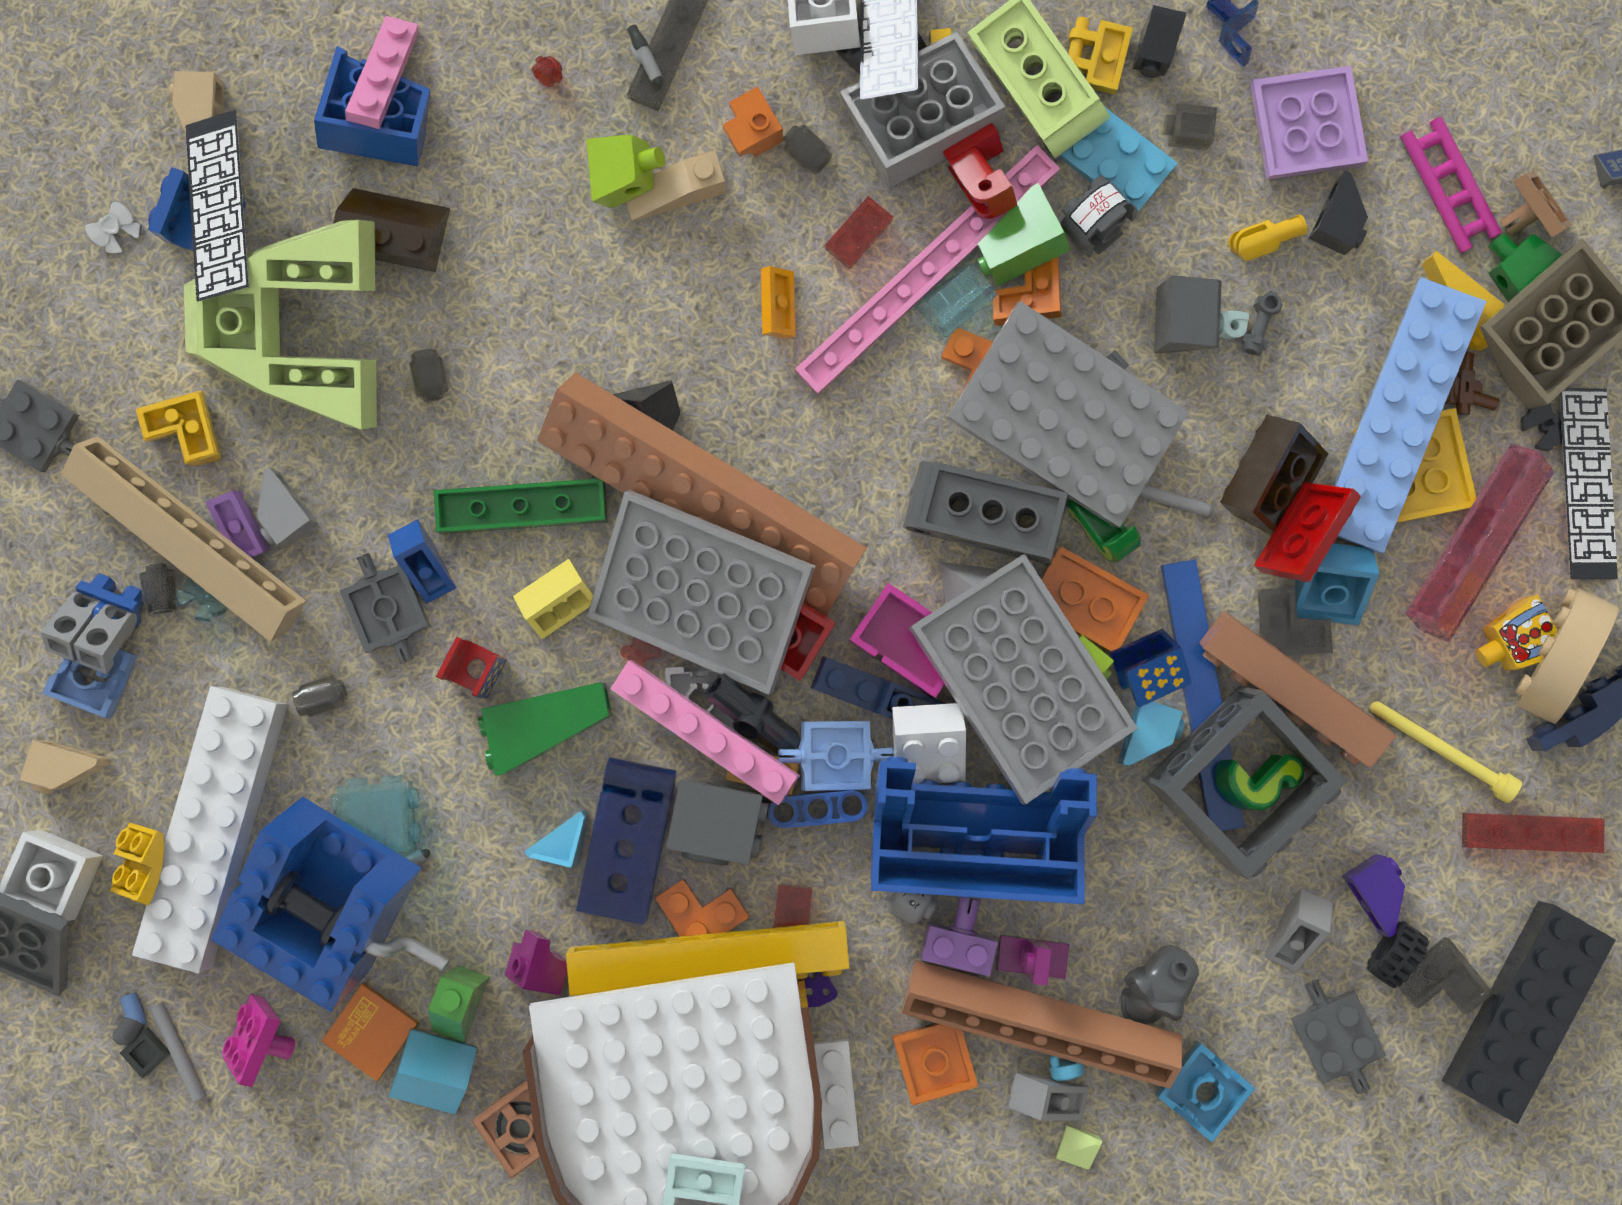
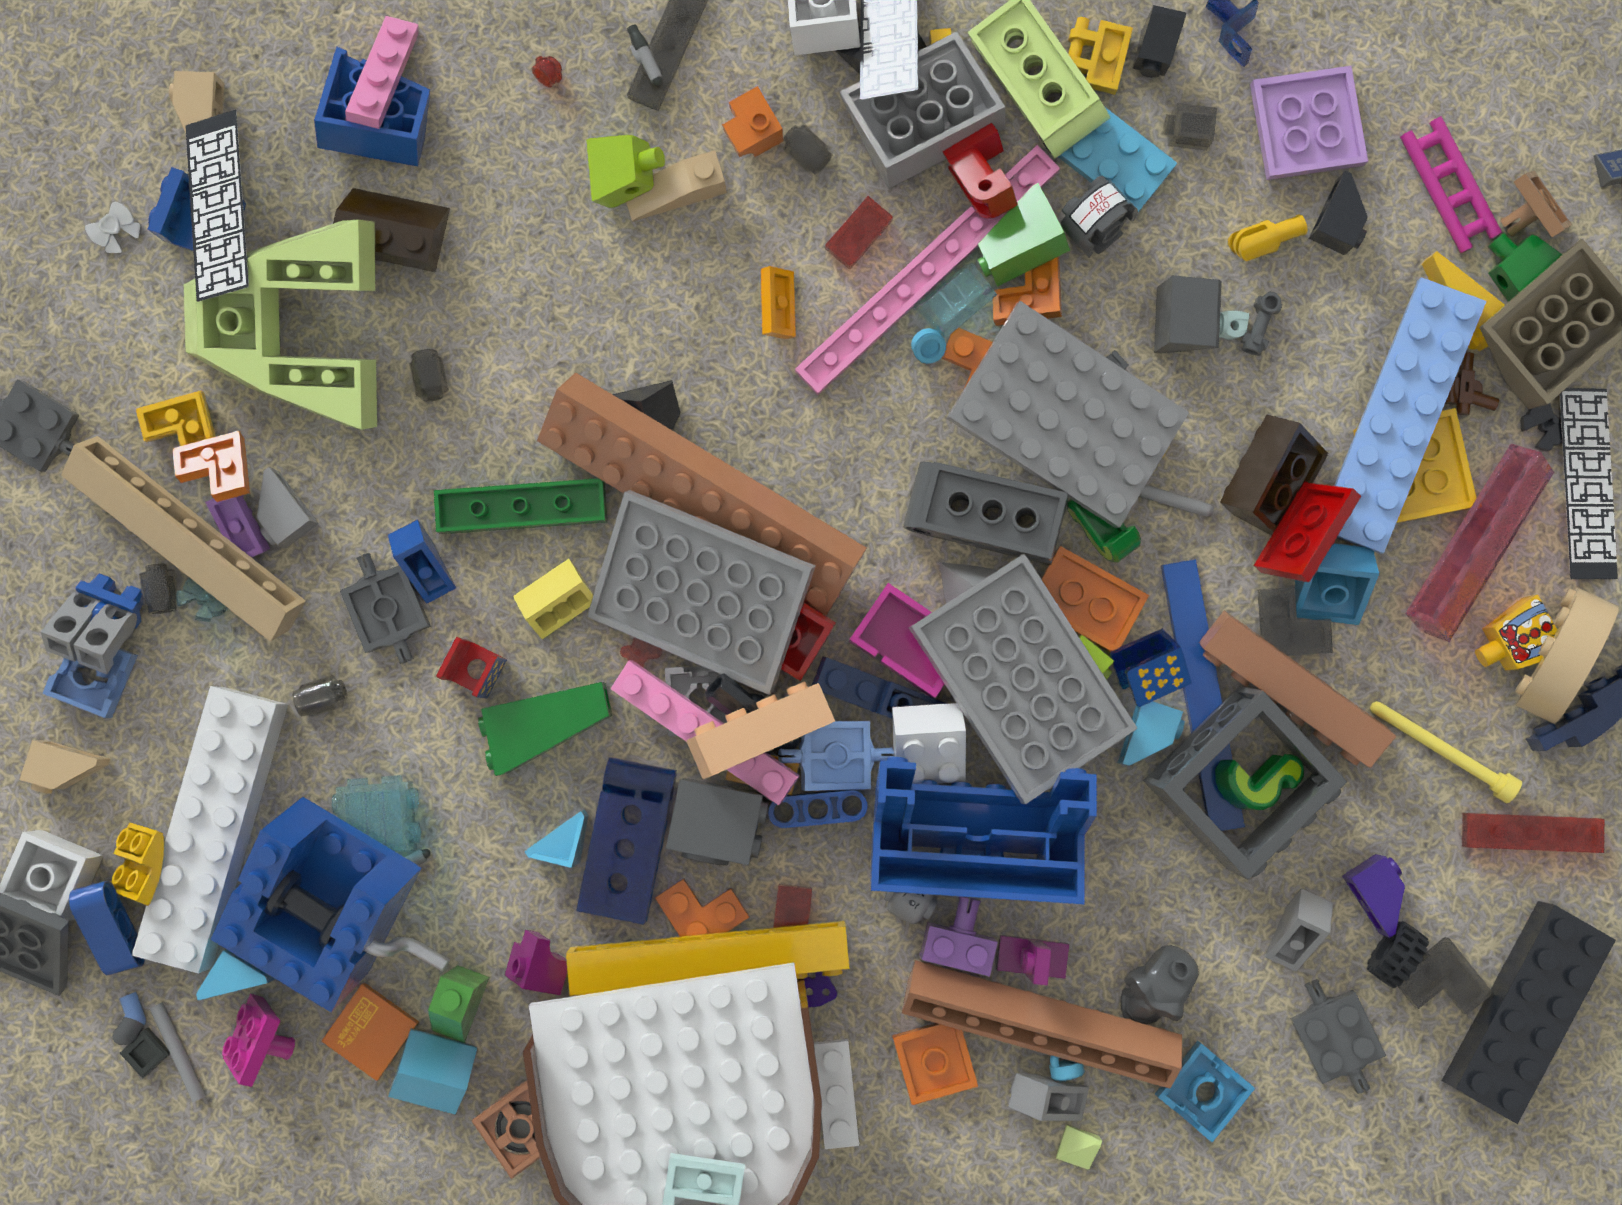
(105, 927): none -> blue beam
(220, 459): none -> plate
(230, 975): none -> medium azure slope
(760, 730): none -> light nougat brick
(928, 345): none -> medium azure tile

